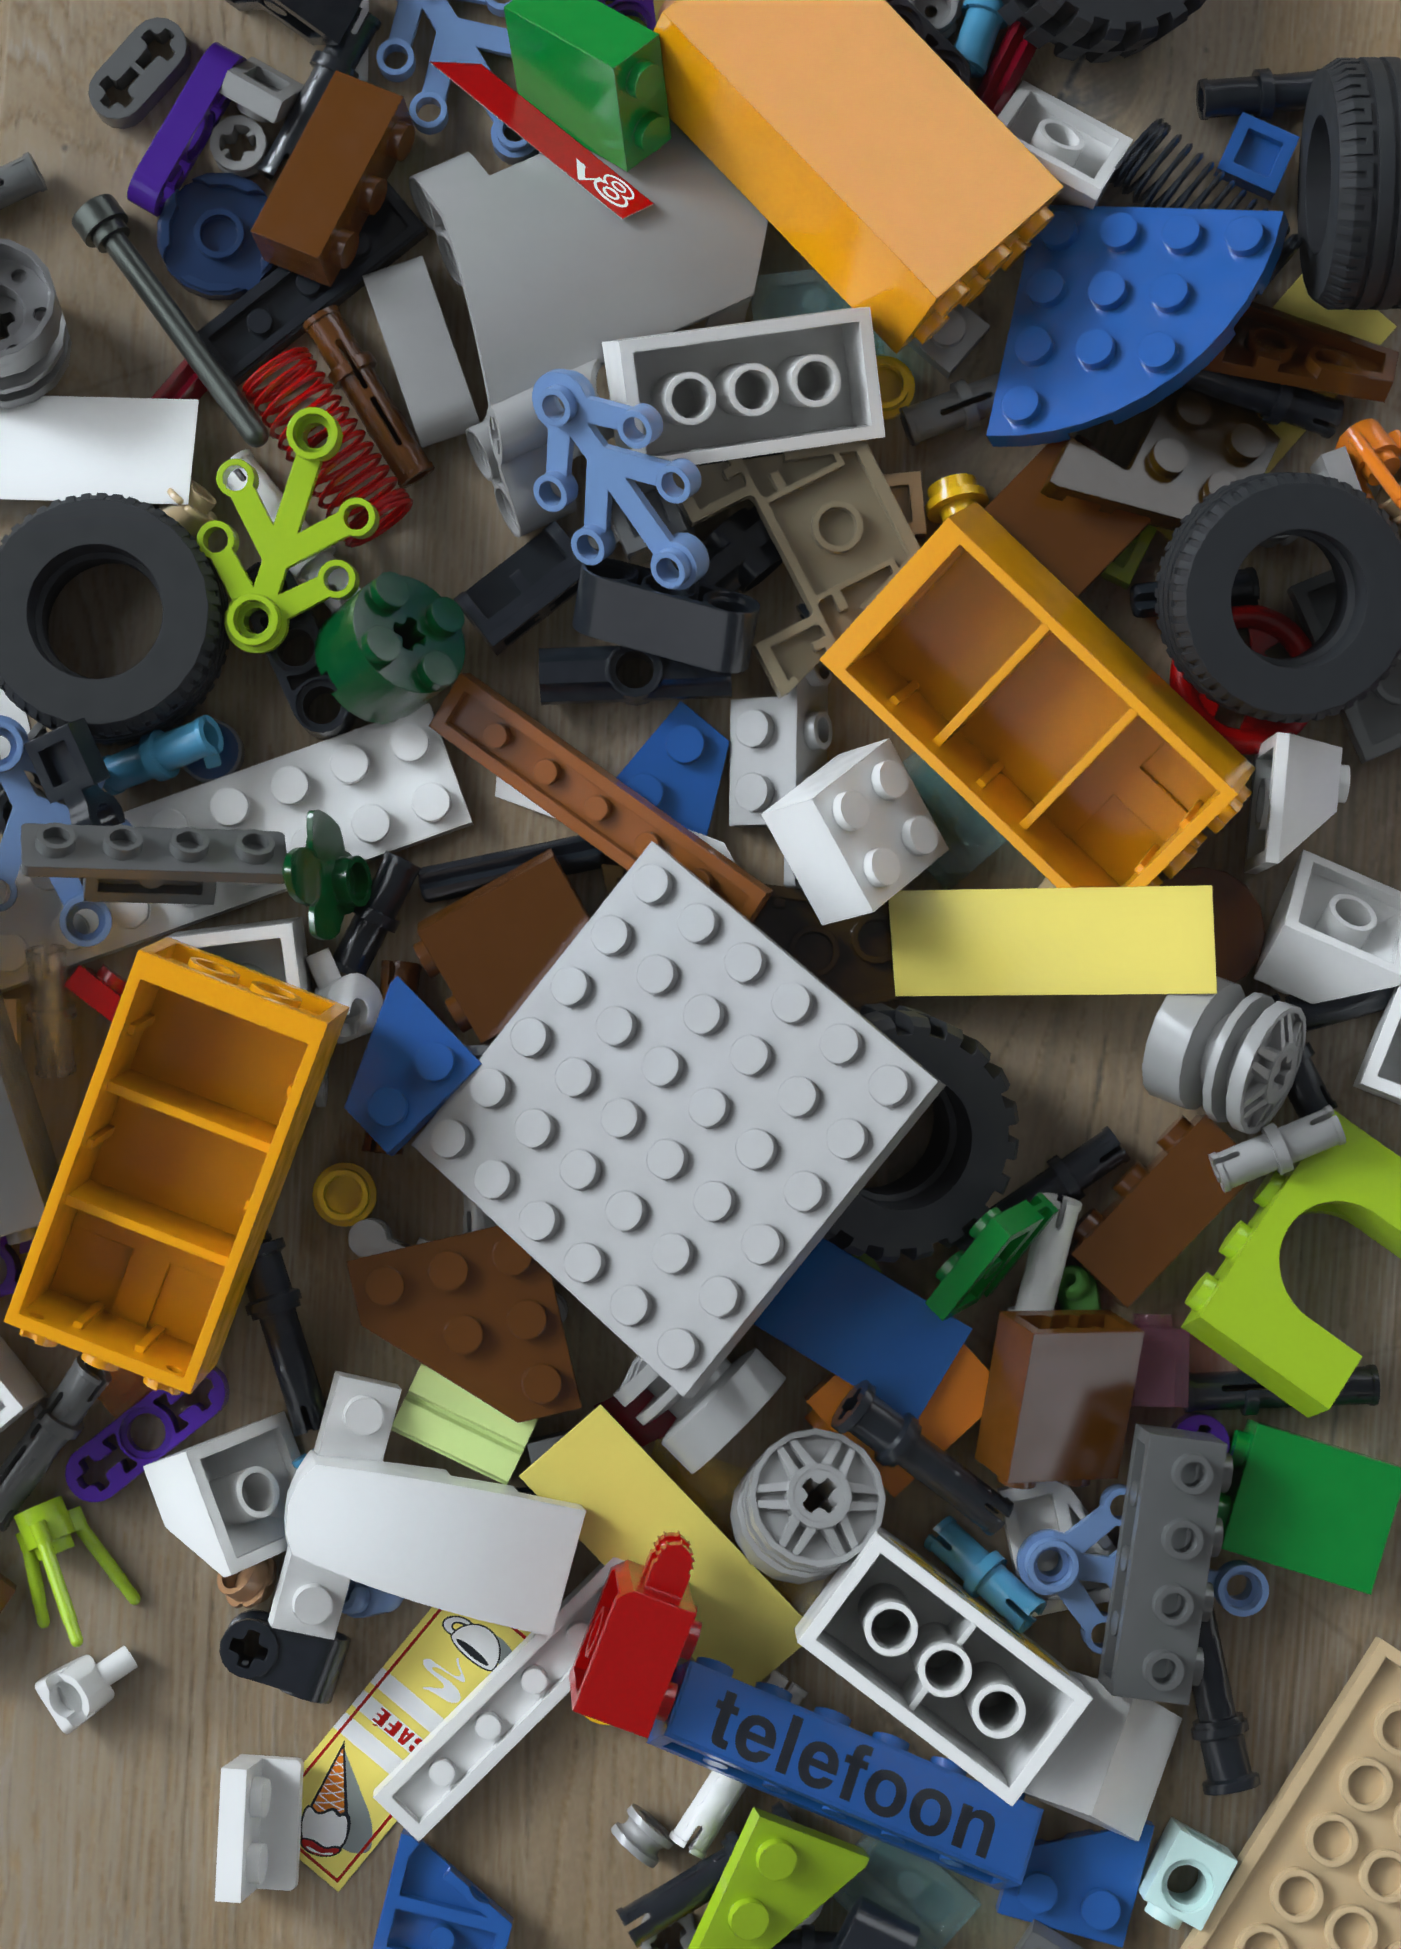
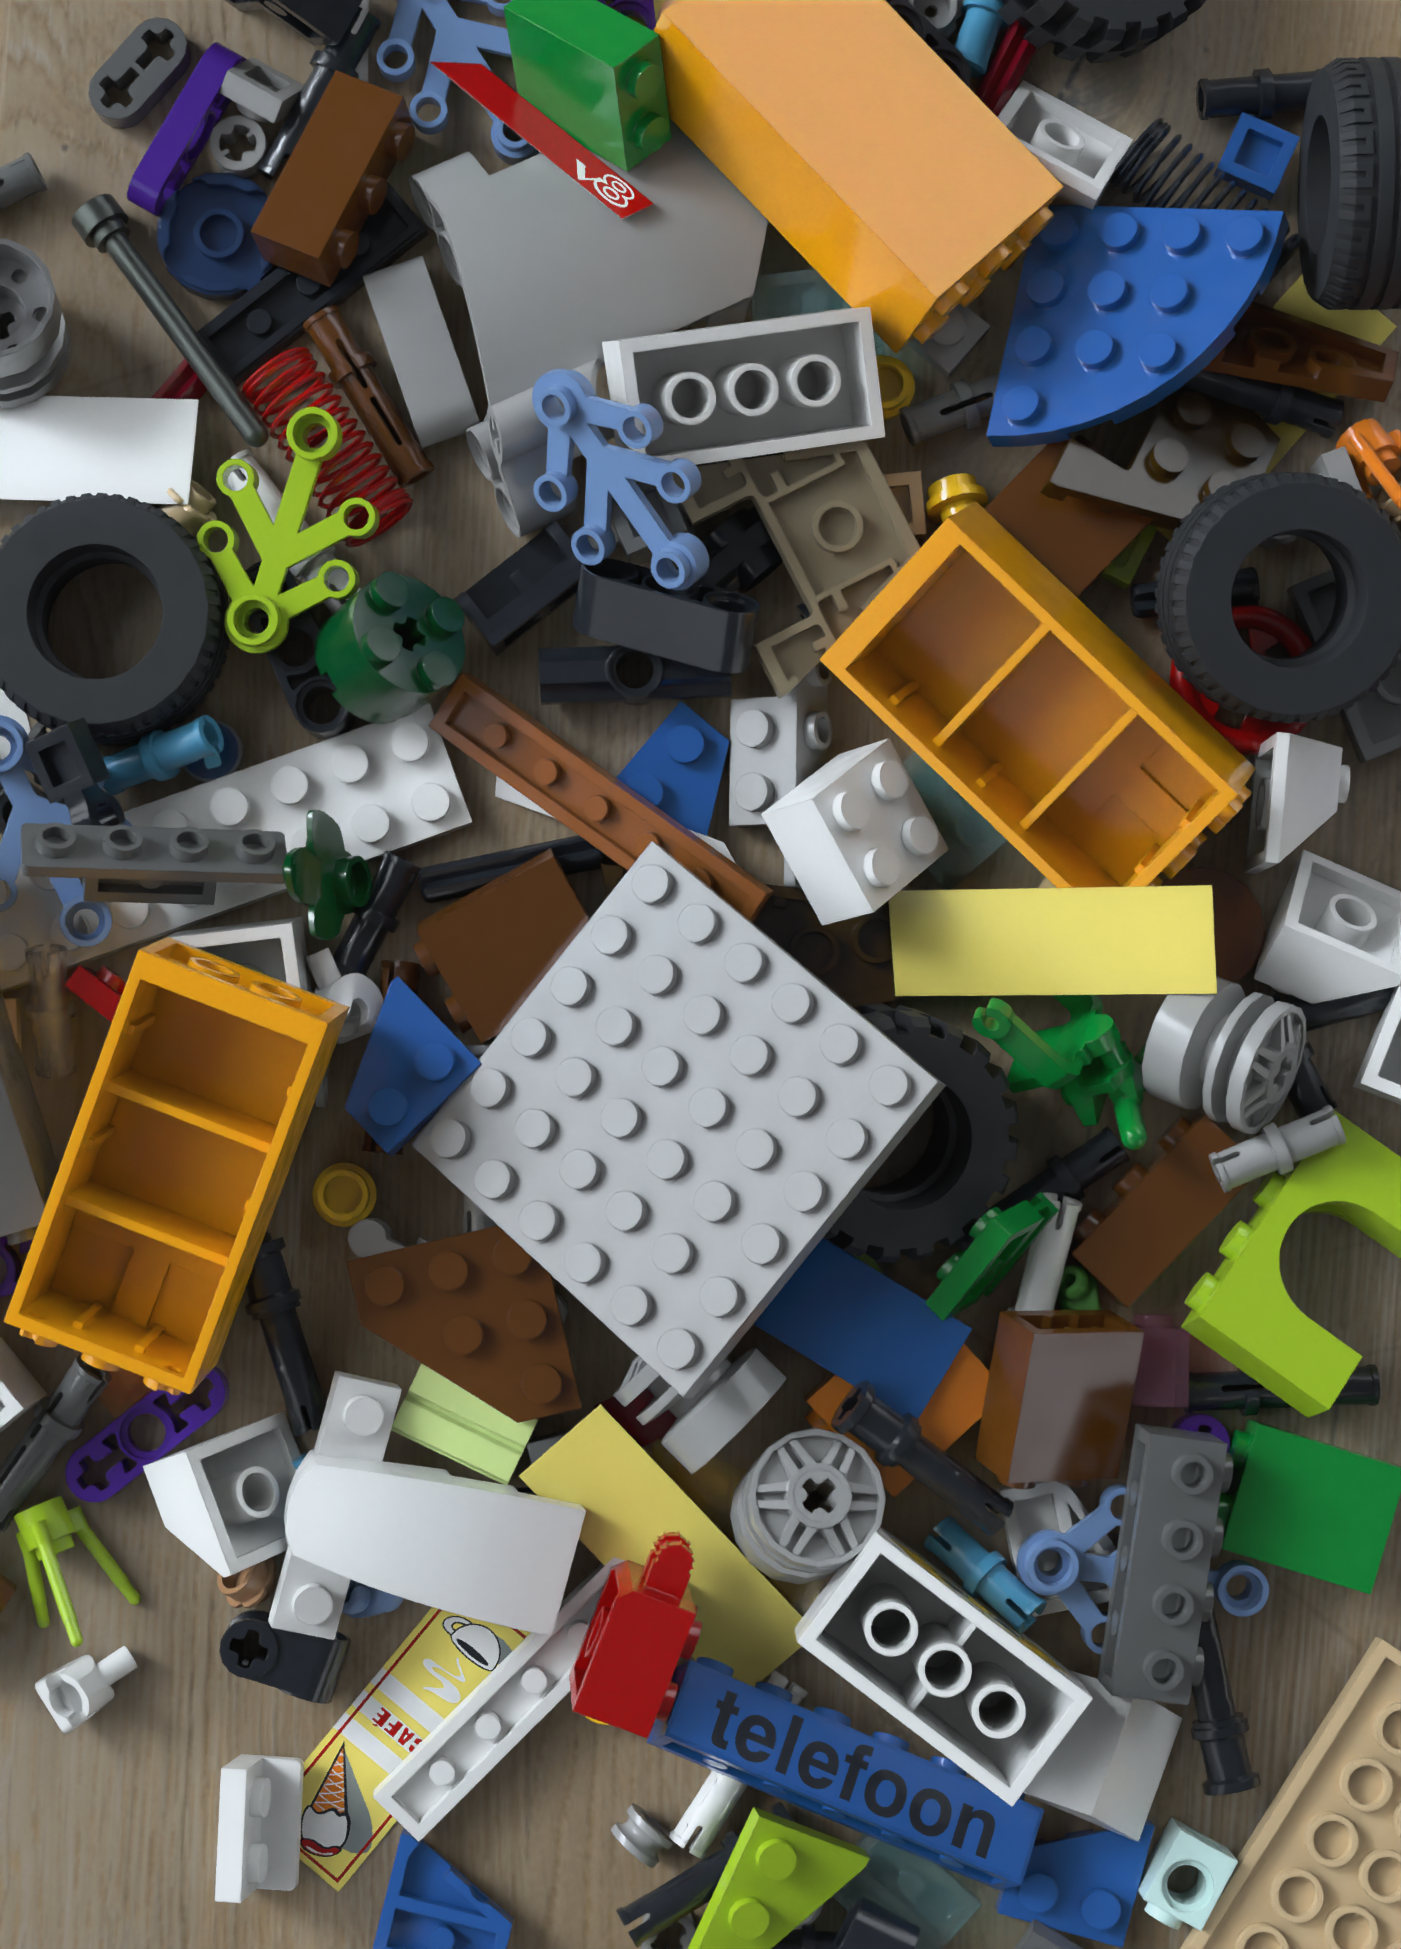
(1078, 1057): none -> green piece

